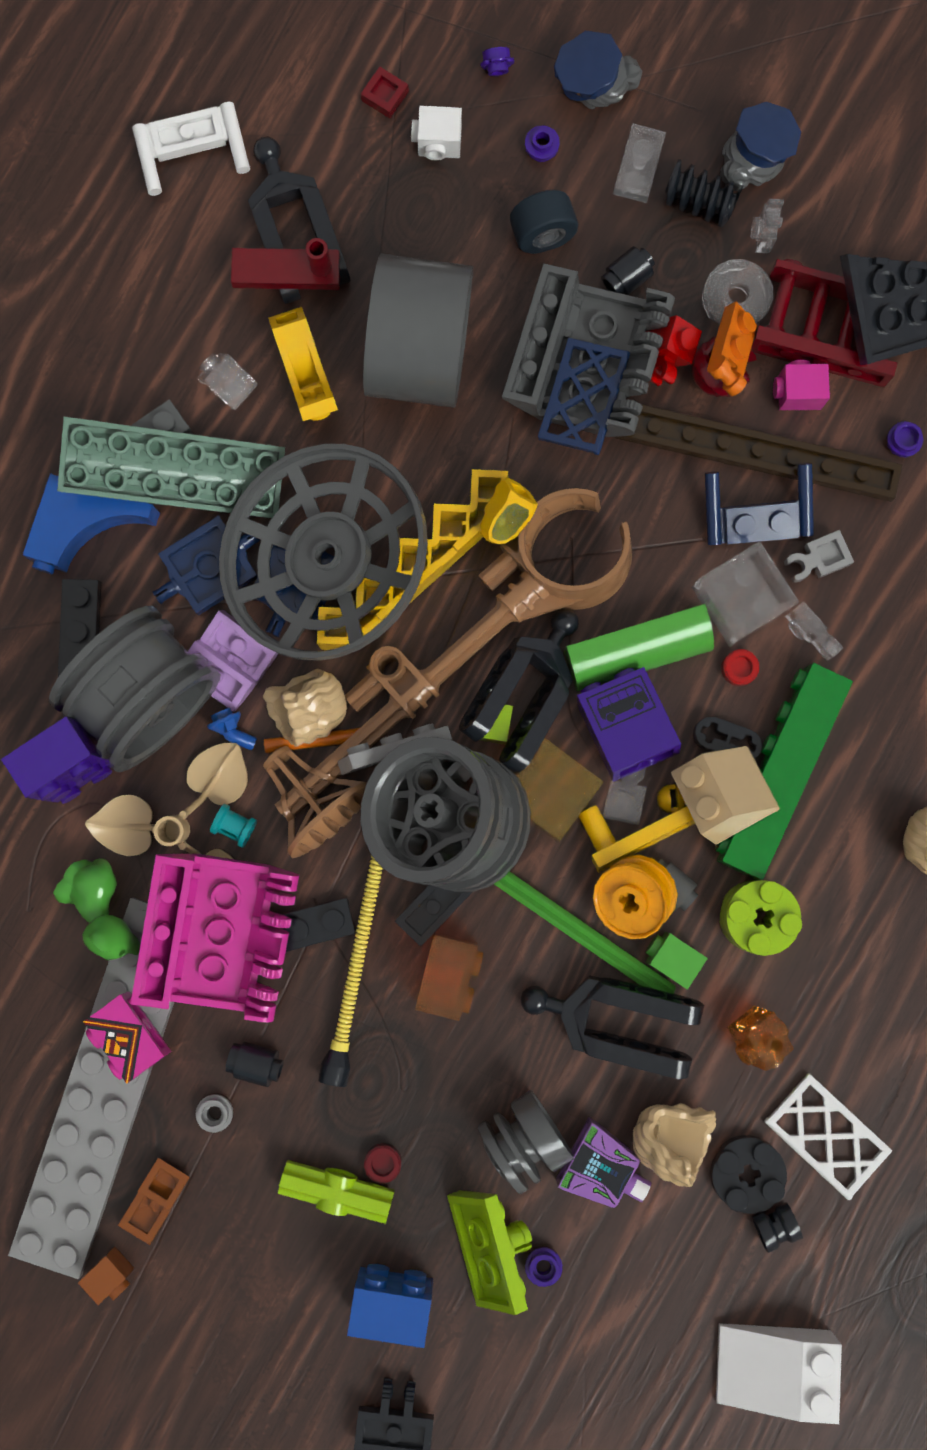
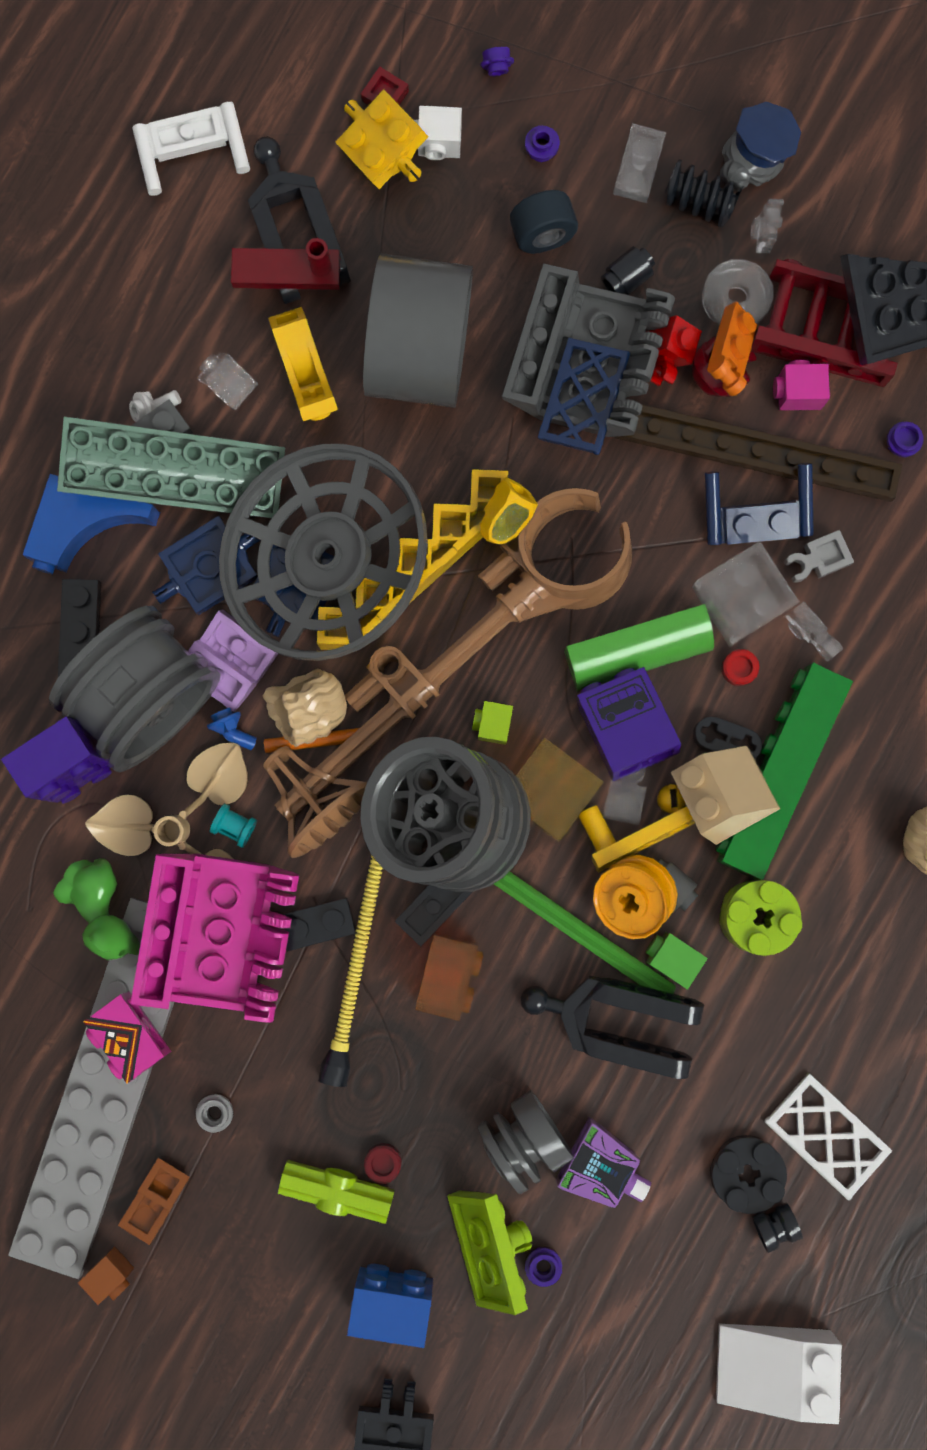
(144, 403): none -> white plate
(254, 1064): black brick -> none
(362, 756): light grey plate -> none
(382, 139): none -> yellow plate
(545, 704): black piece -> none
(595, 70): dark blue piece -> none
(673, 1141): tan hair -> none
(760, 1038): clear orange brick -> none

